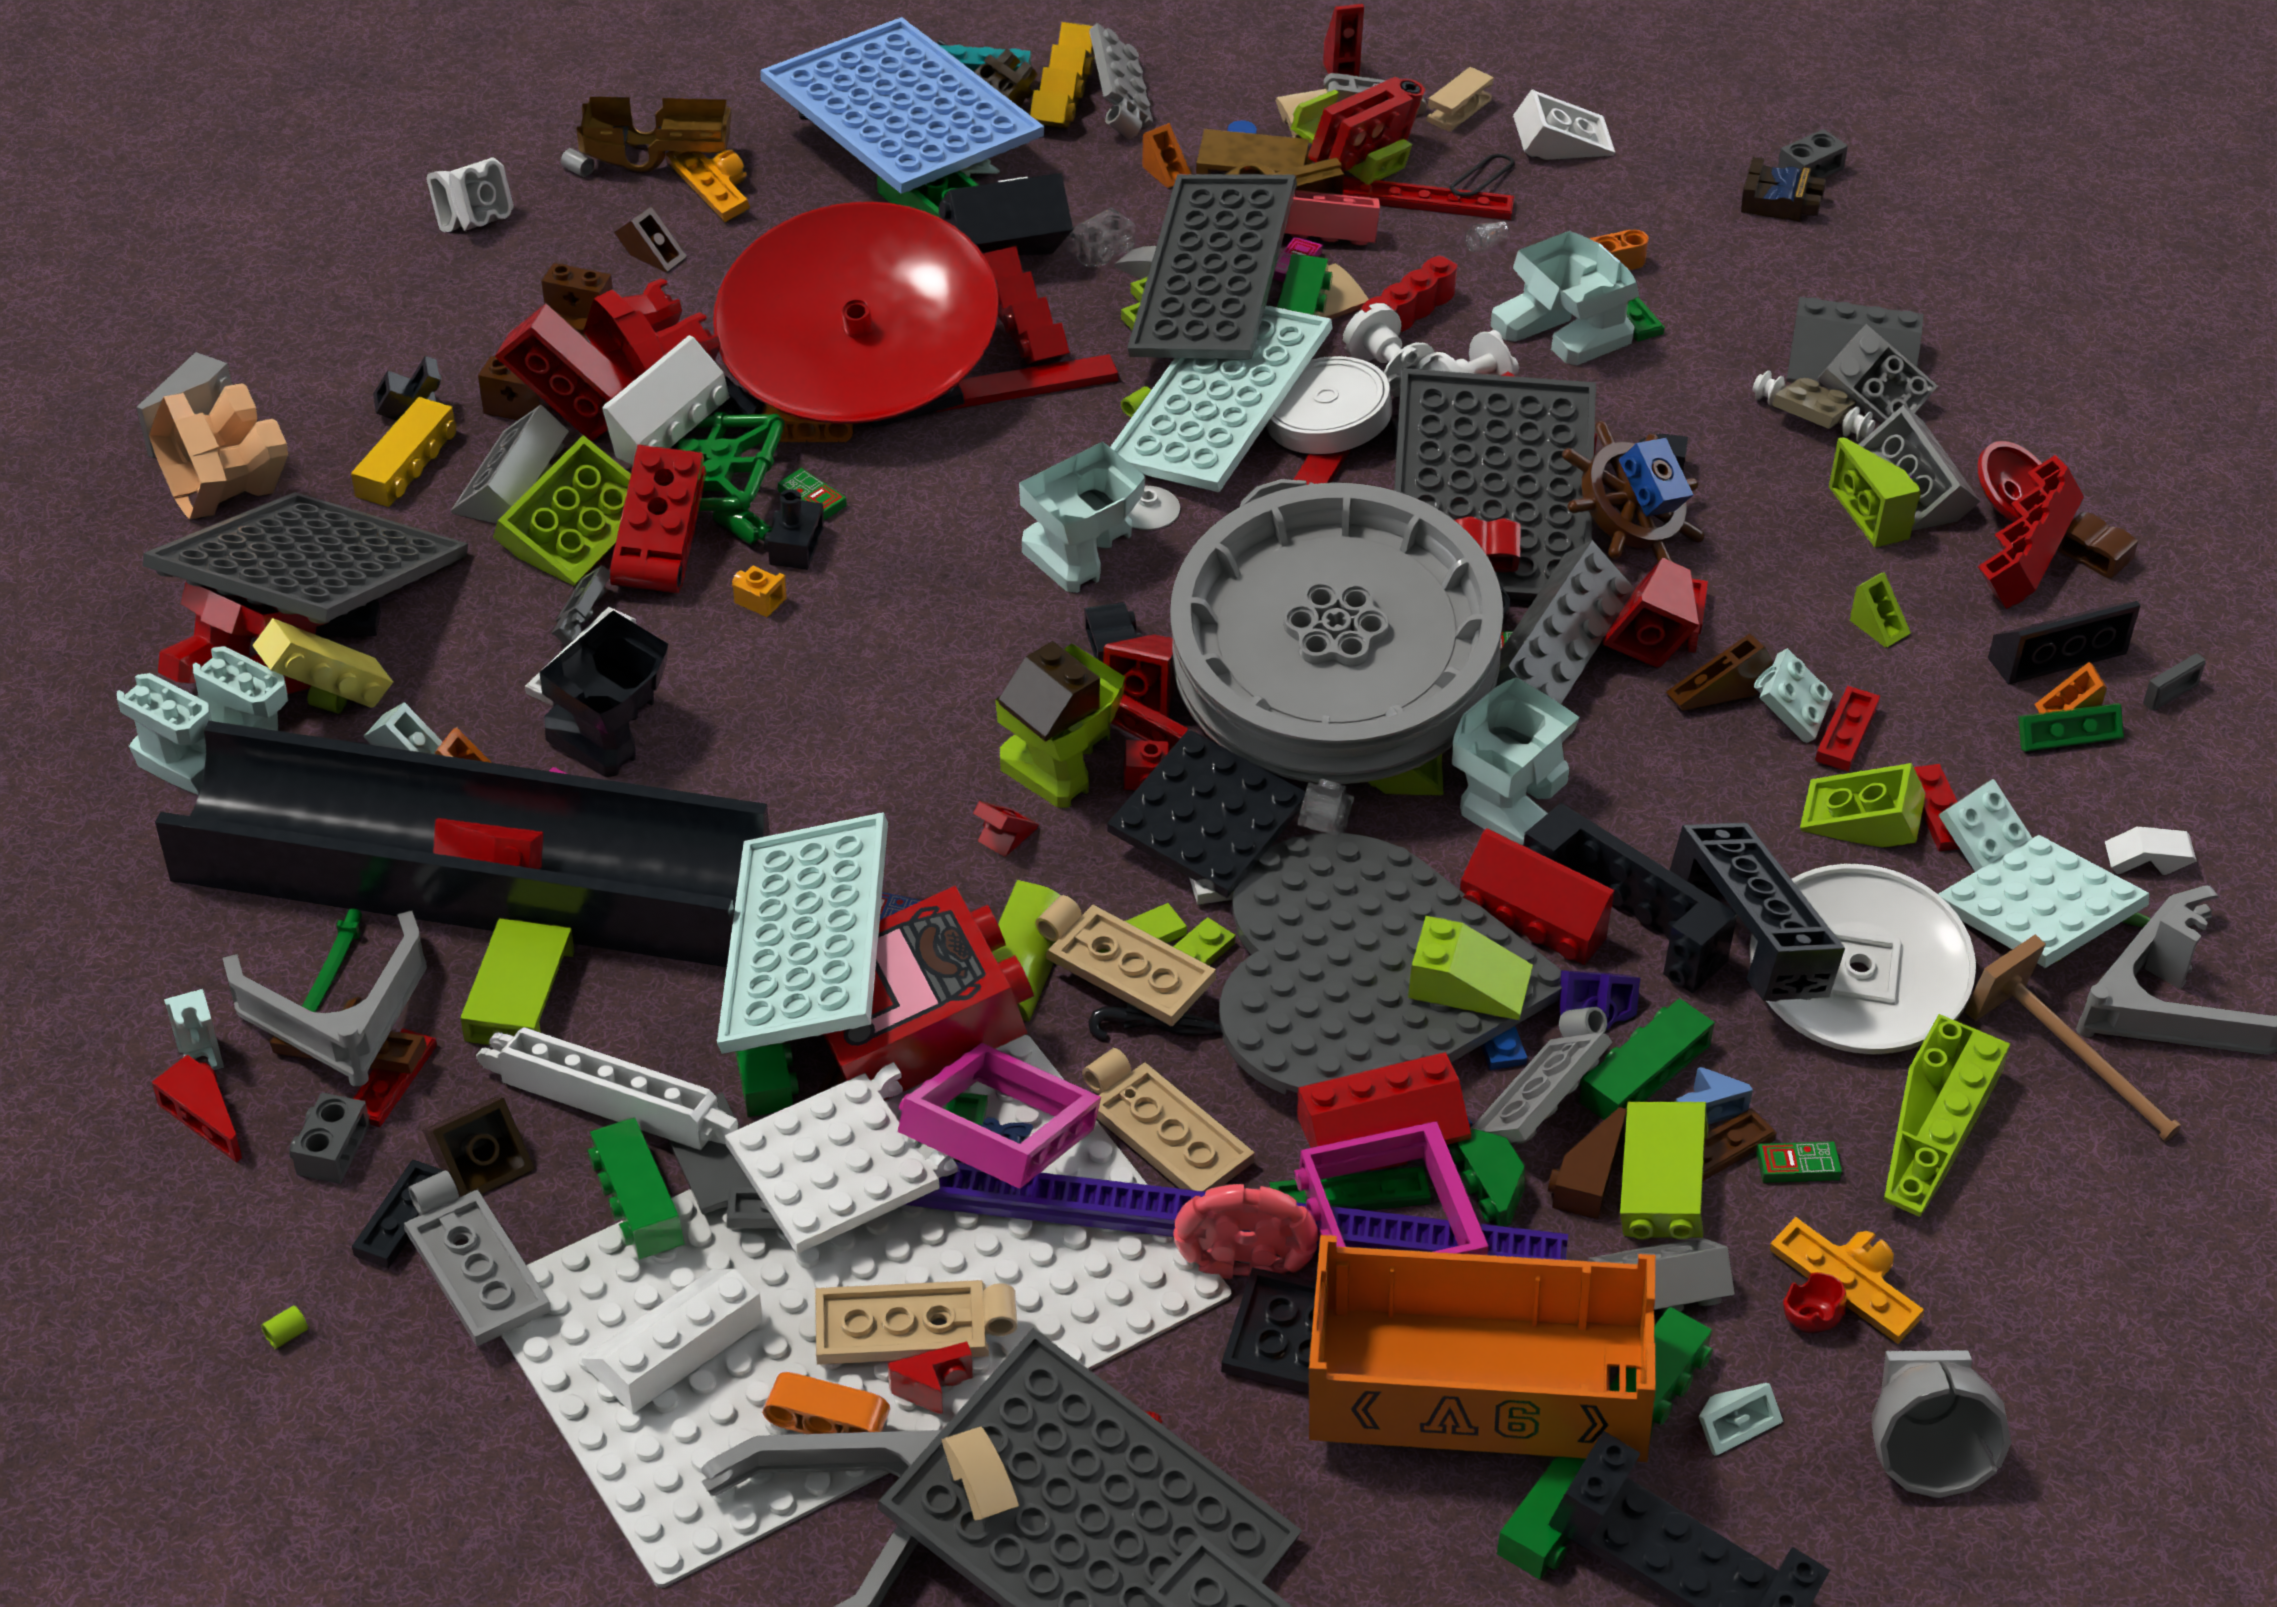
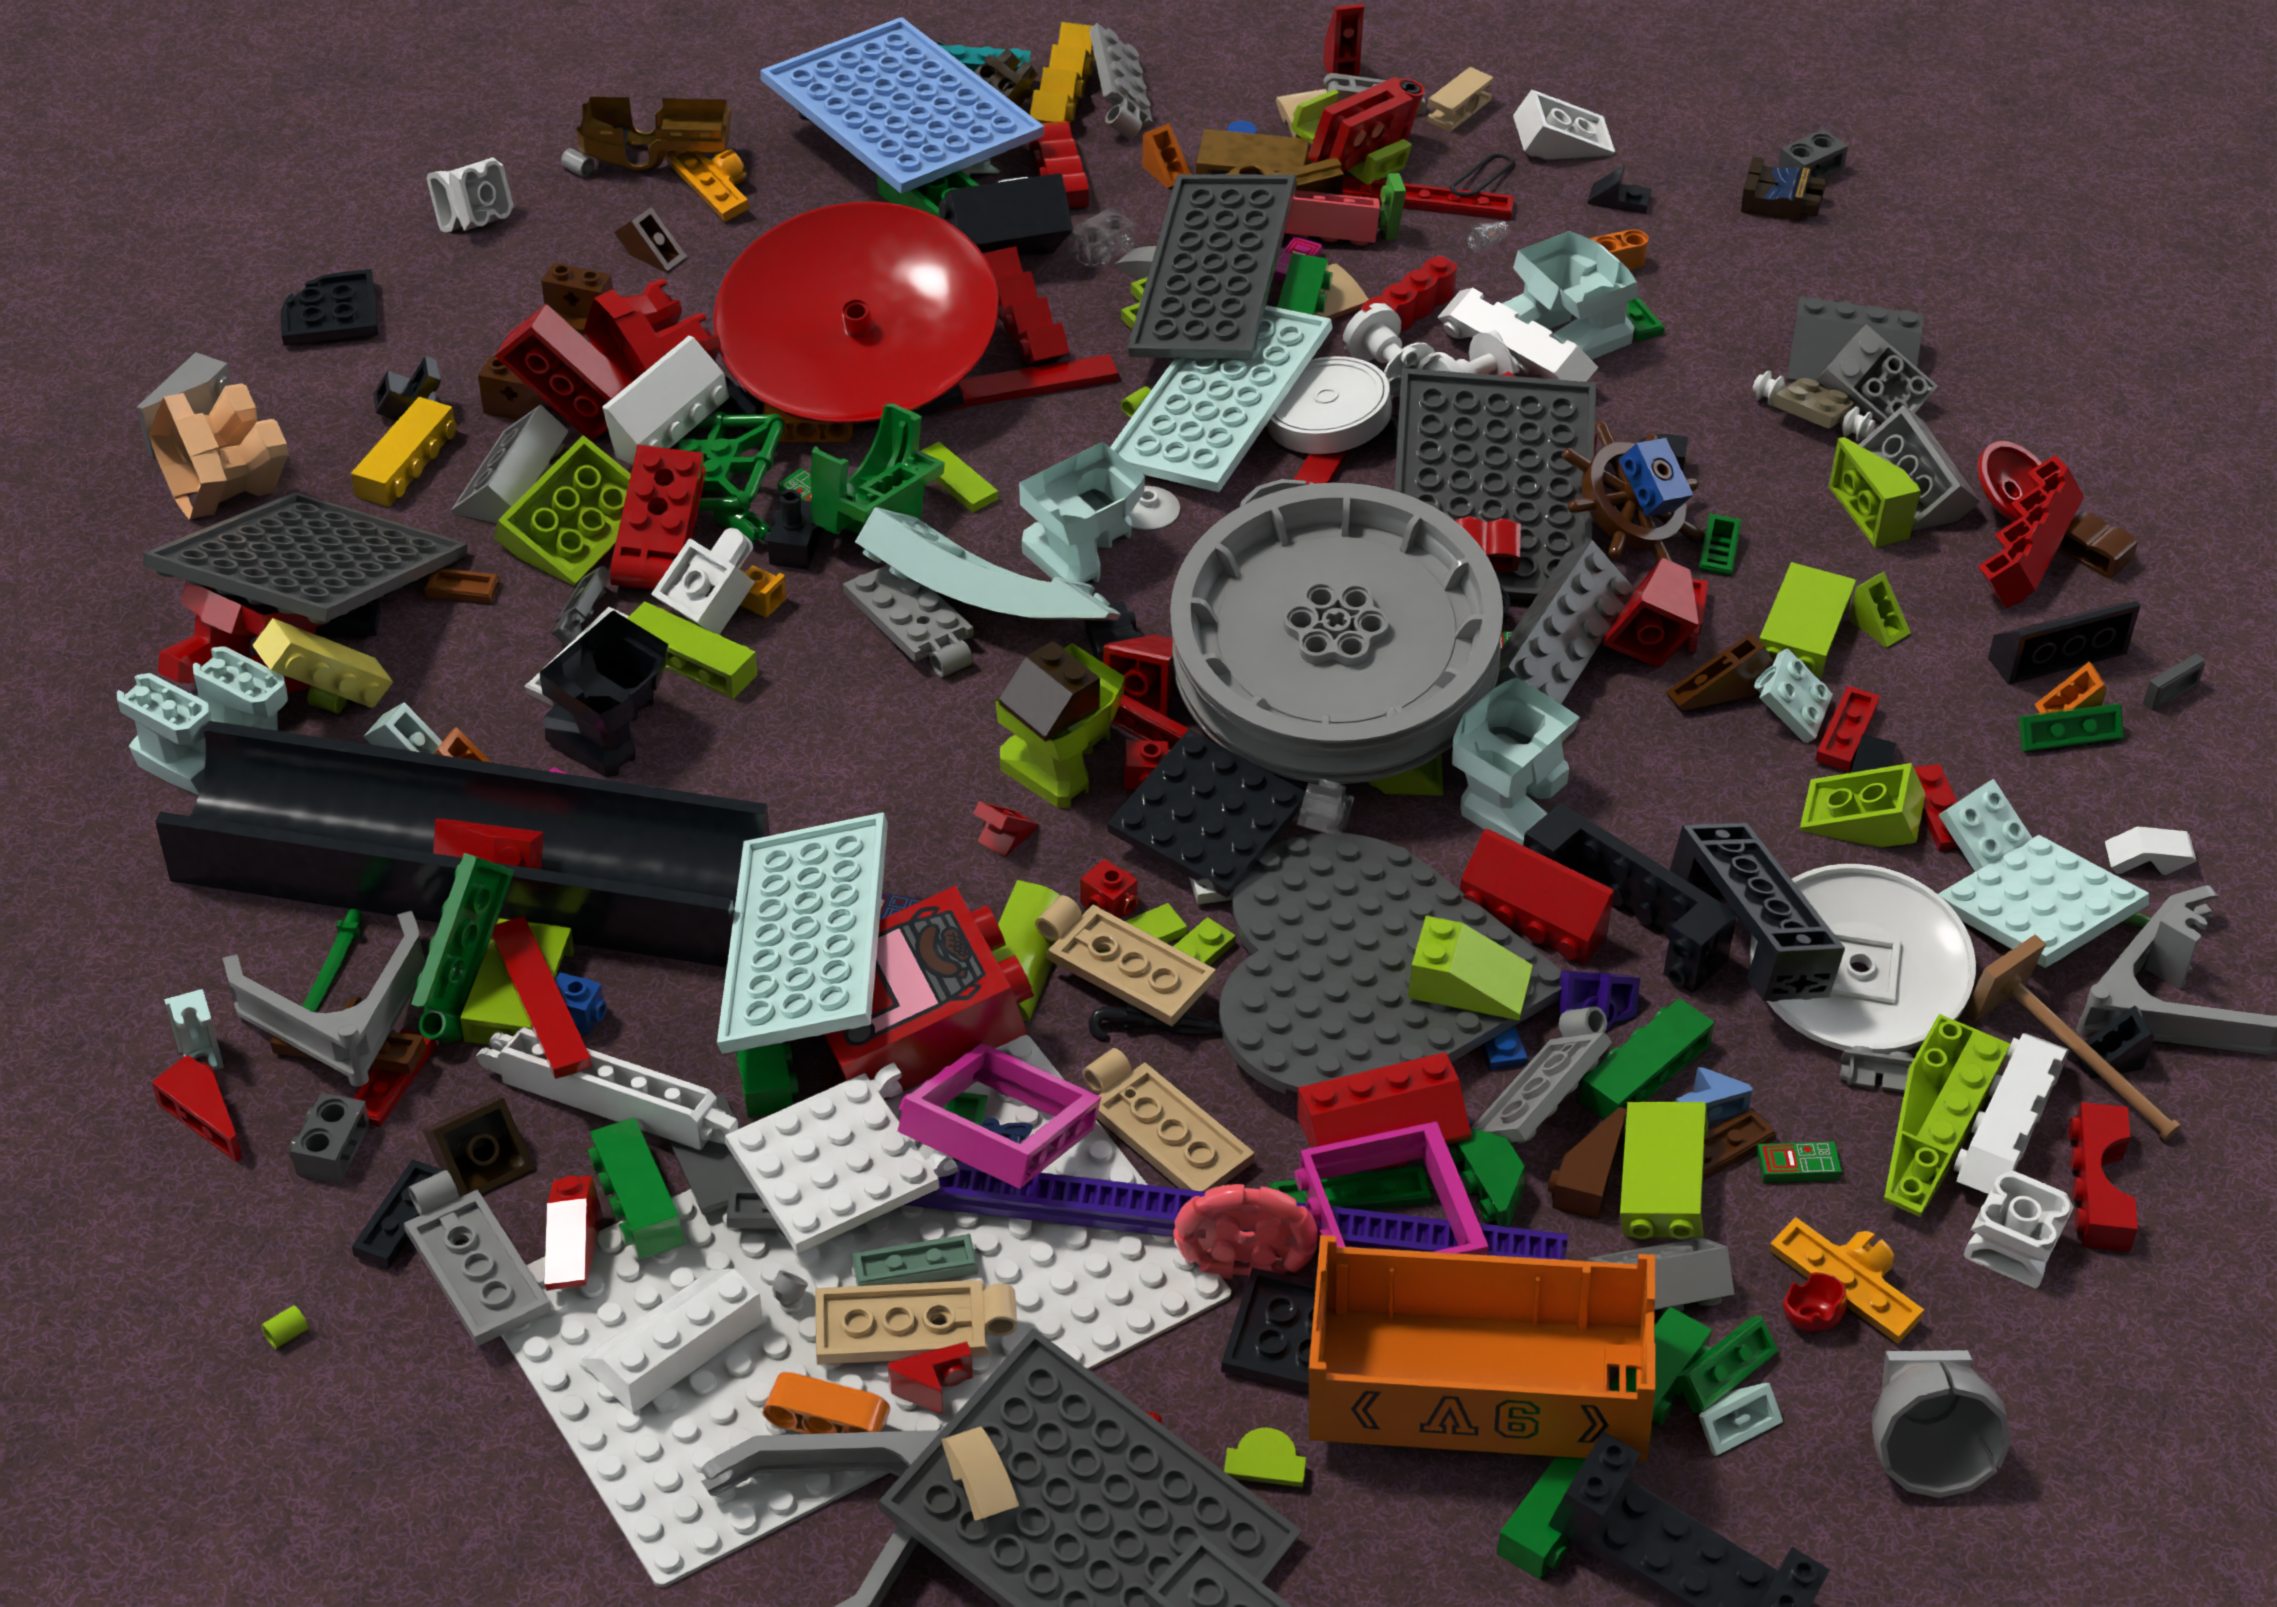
(331, 309): none -> black plate
(459, 946): none -> green hinge
(462, 585): none -> dark orange tile
(540, 998): none -> red tile
(571, 1231): none -> slope
(583, 1000): none -> blue brick
(699, 652): none -> lime brick
(707, 583): none -> white brick
(788, 1287): none -> light grey hinge
(887, 479): none -> green piece
(913, 619): none -> light grey hinge
(916, 1262): none -> sand green tile
(947, 568): none -> light aqua slope
(961, 480): none -> lime tile
(1058, 154): none -> red brick
(1109, 889): none -> red brick
(1266, 1457): none -> lime piece
(1392, 206): none -> bright green plate
(1529, 344): none -> white brick
(1612, 193): none -> black slope
(1721, 526): none -> green slope
(1727, 1364): none -> green tile
(1807, 615): none -> lime panel
(1865, 1065): none -> light grey hinge
(1874, 753): none -> black slope
(2012, 1112): none -> white brick
(2018, 1227): none -> white piece
(2104, 1213): none -> red arch
(2123, 1043): none -> black slope

